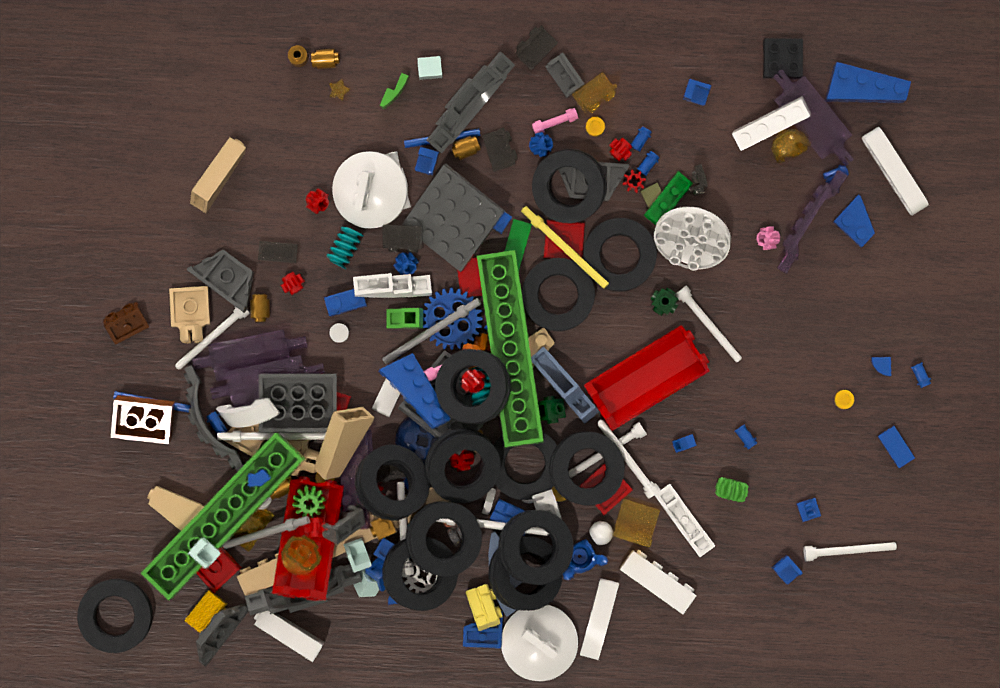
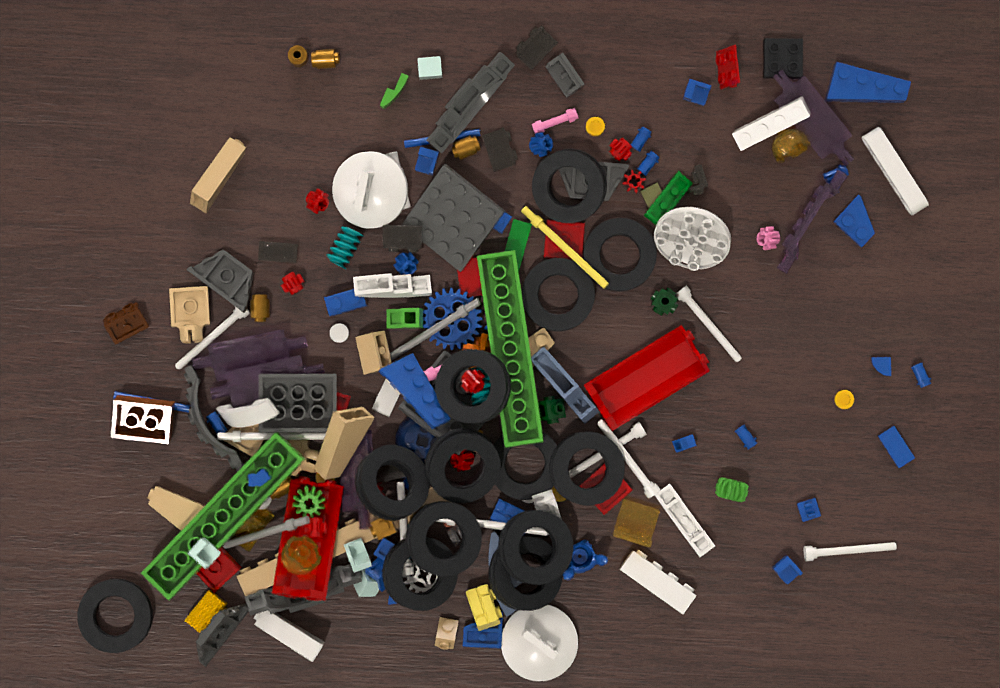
(338, 90): clear yellow piece -> none
(345, 526): dark grey hinge -> none
(373, 351): none -> tan brick
(446, 633): none -> tan bracket
(489, 501): white tile -> none
(594, 93): clear yellow bracket -> none
(599, 618): white slope -> none
(601, 532): white piece -> none
(728, 67): none -> red hinge

